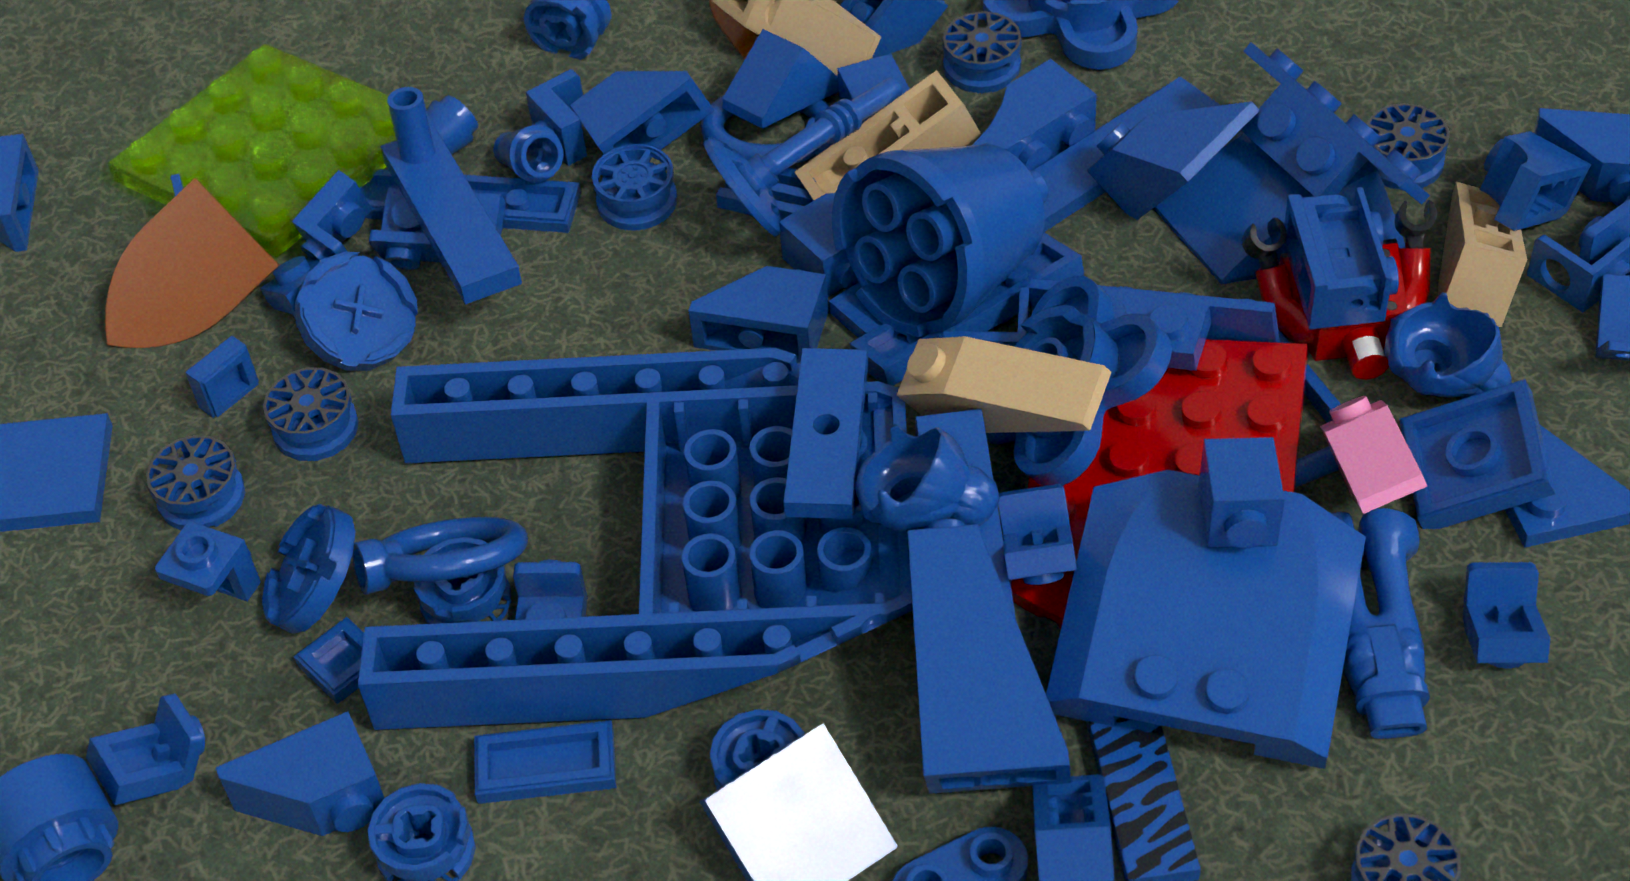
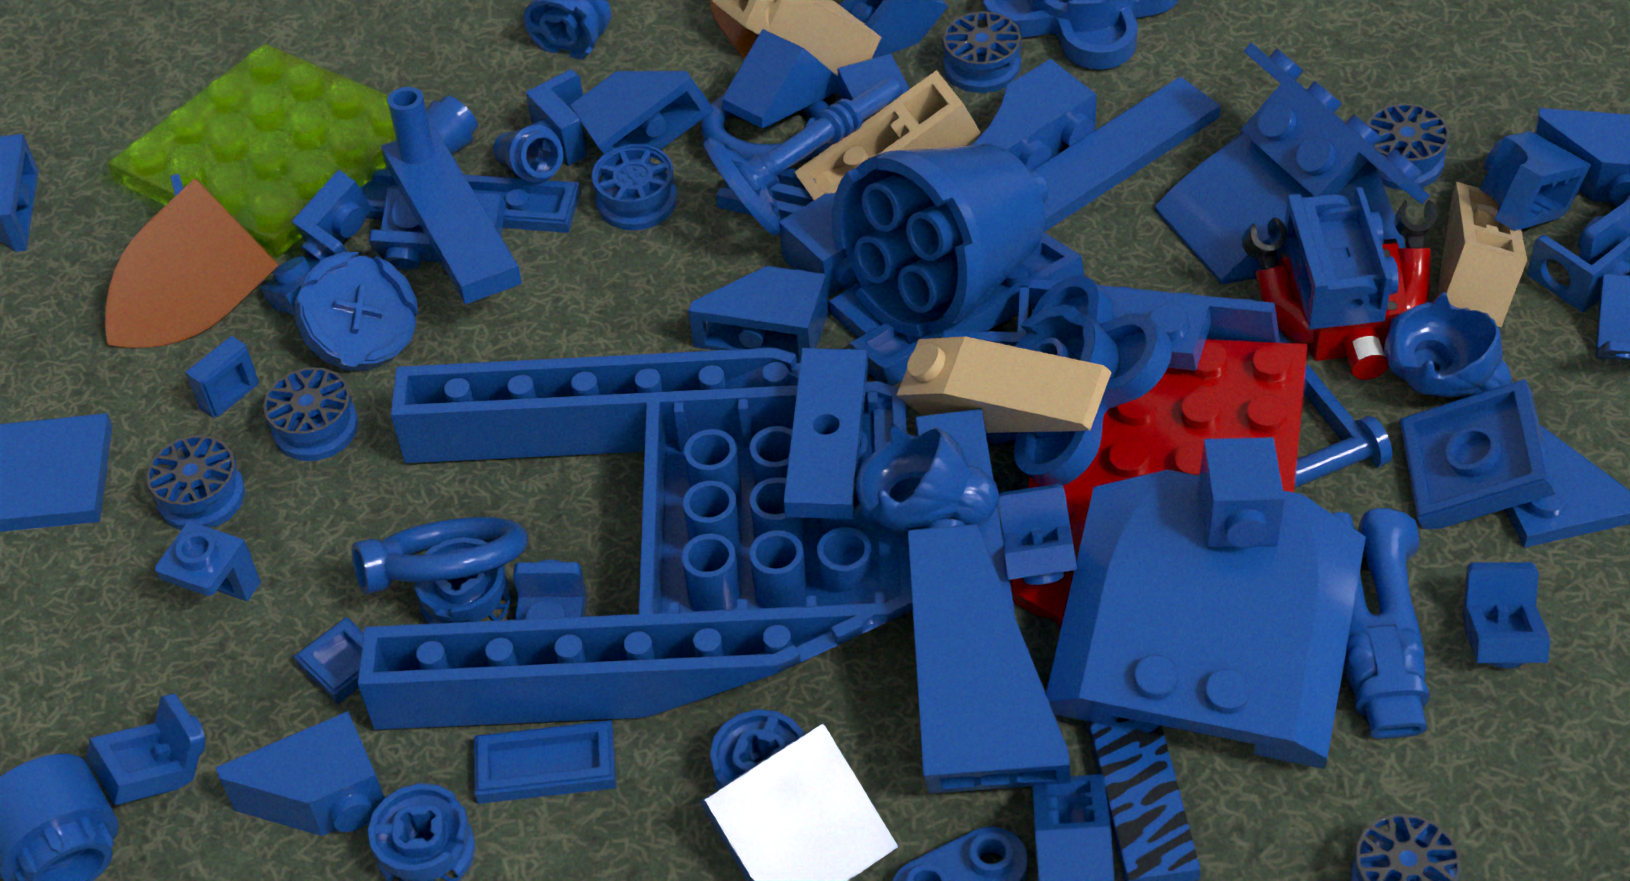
(313, 569): blue tile -> none
(1164, 153): blue slope -> none
(1371, 453): bright pink slope -> none

